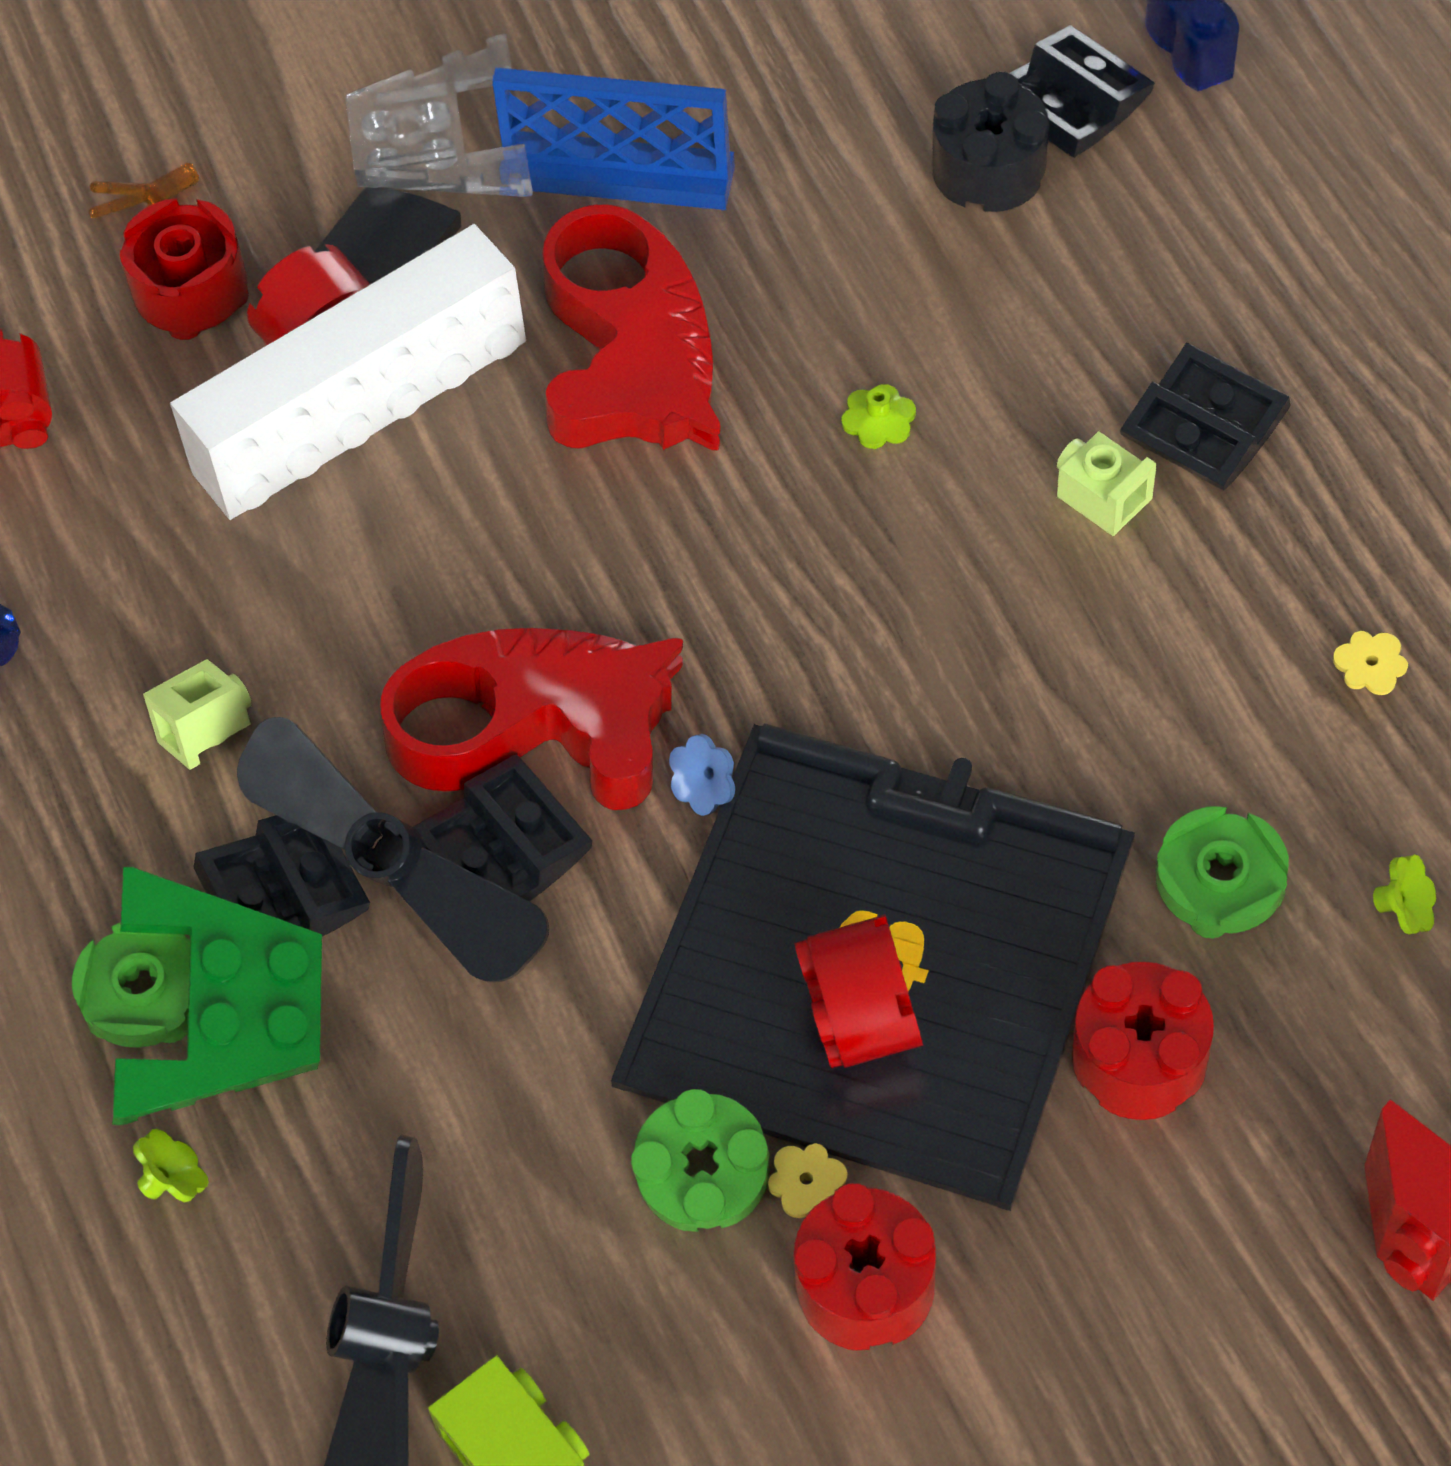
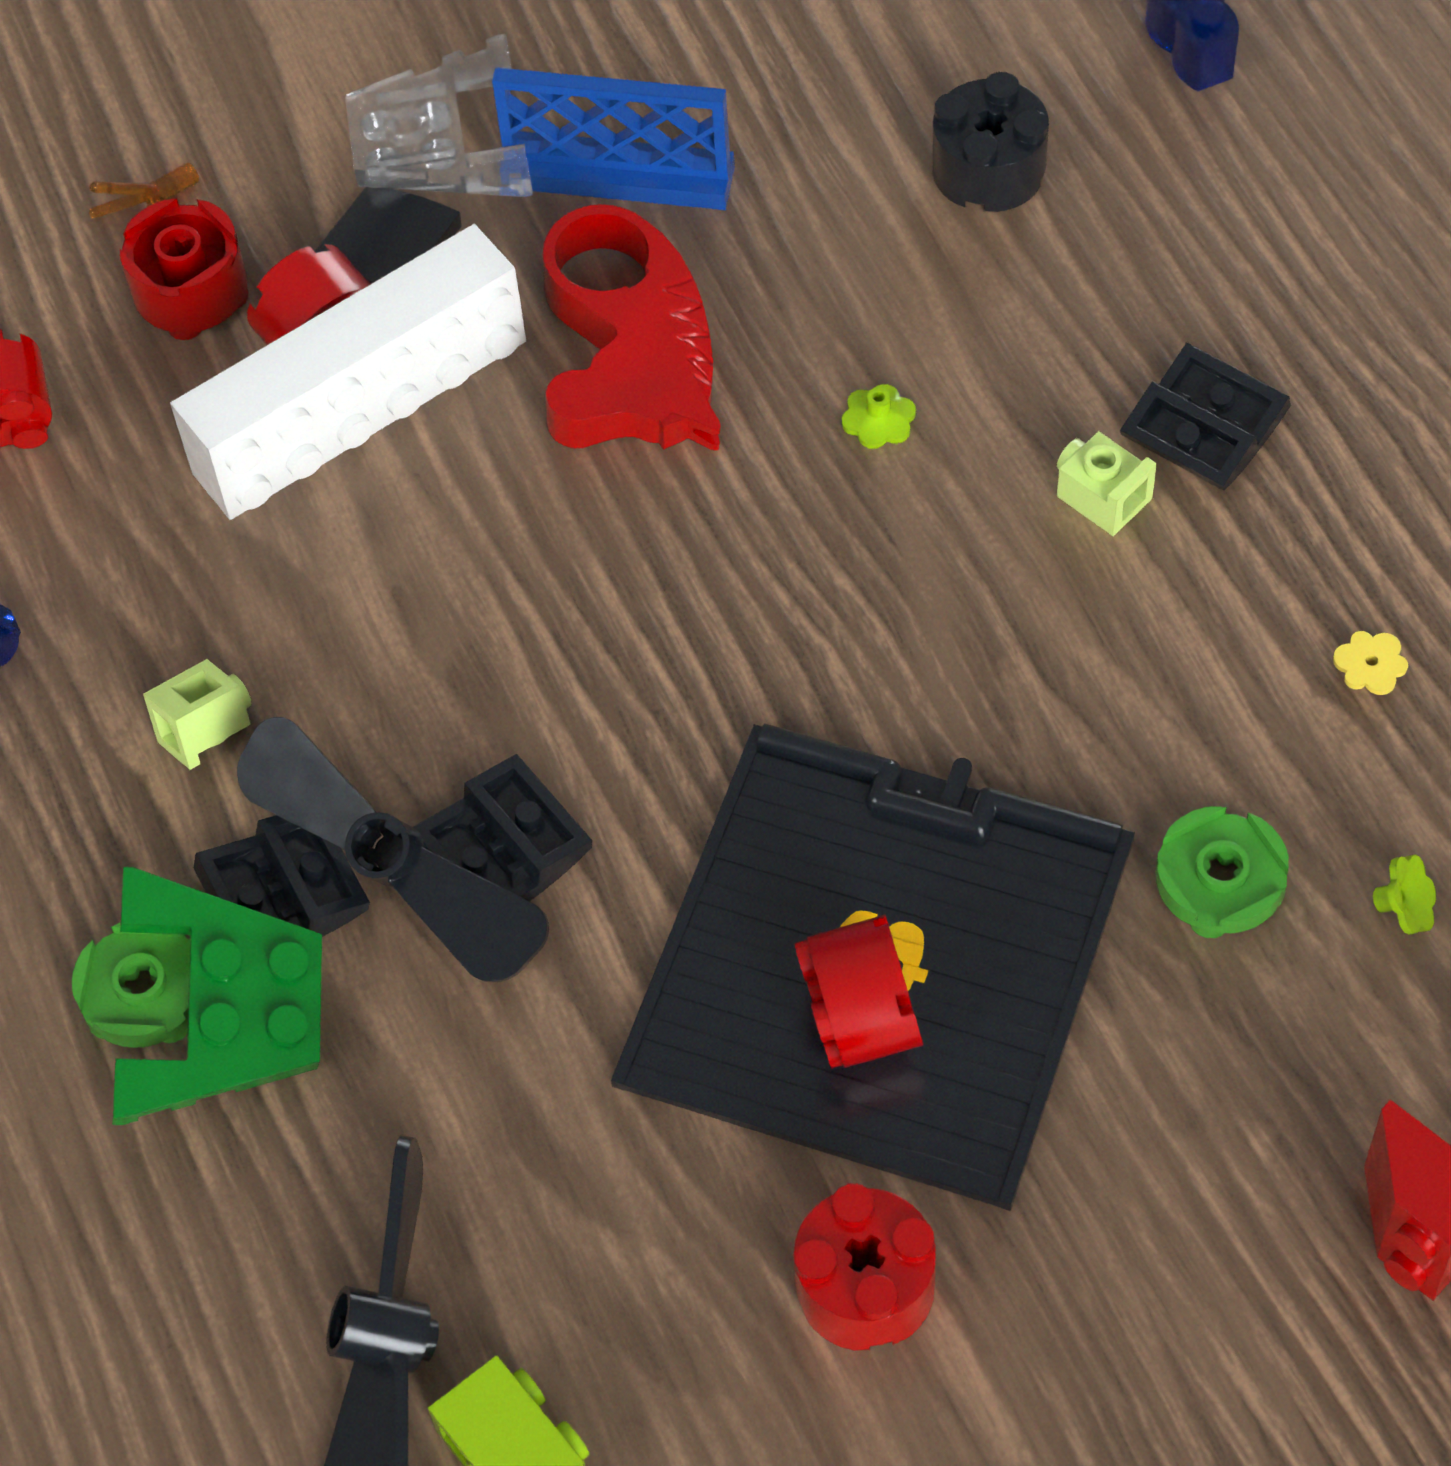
(168, 1167): lime plant -> none
(538, 687): red animal -> none
(702, 774): medium blue plant -> none
(706, 1200): bright green plate -> none
(795, 1166): light yellow plant -> none
(1081, 88): black slope -> none
(1148, 1005): red brick -> none

